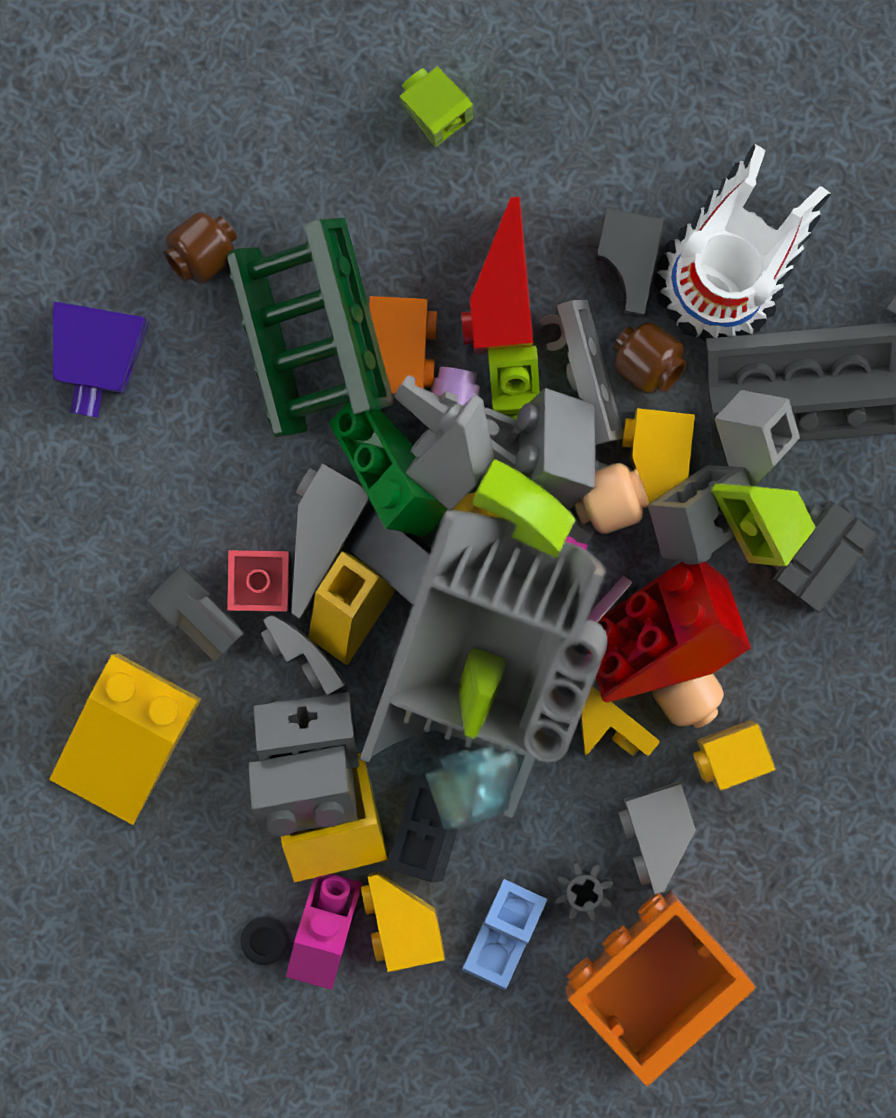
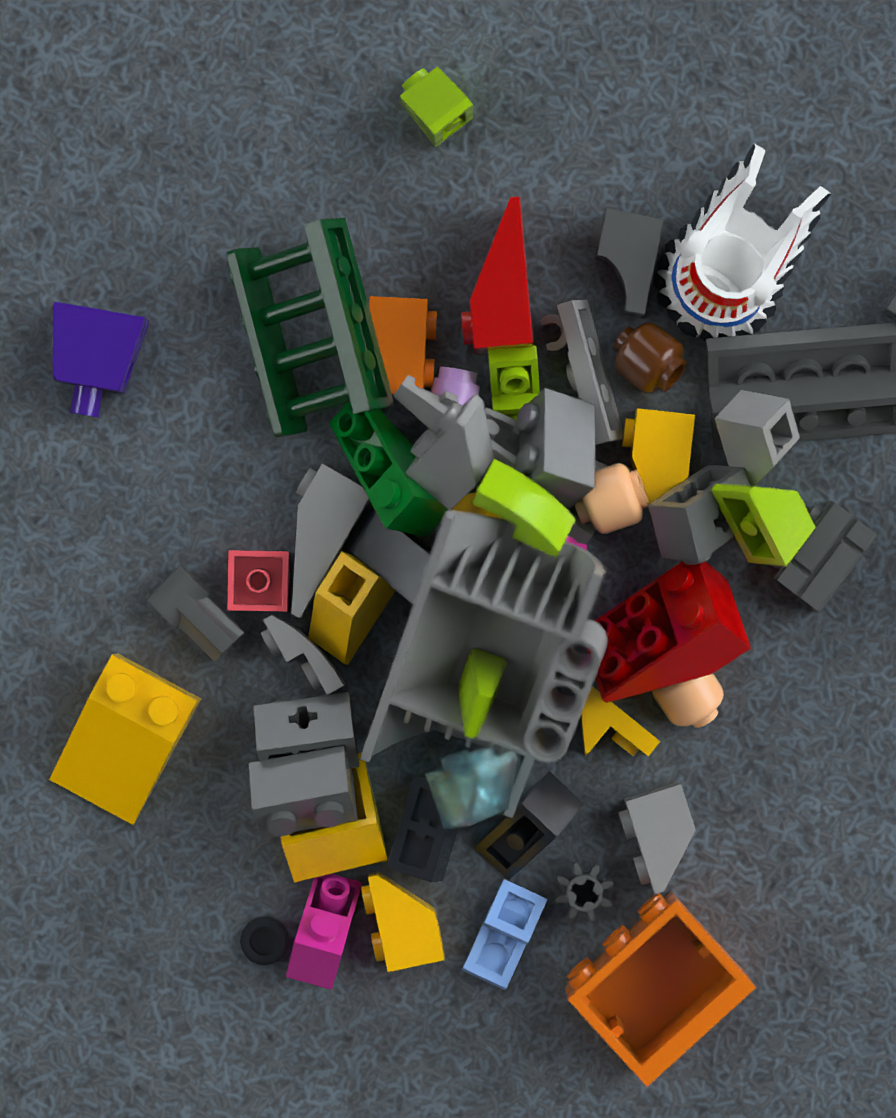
(199, 247): reddish brown head -> none
(535, 824): none -> black slope
(609, 599): sticker -> none
(733, 755): yellow brick -> none

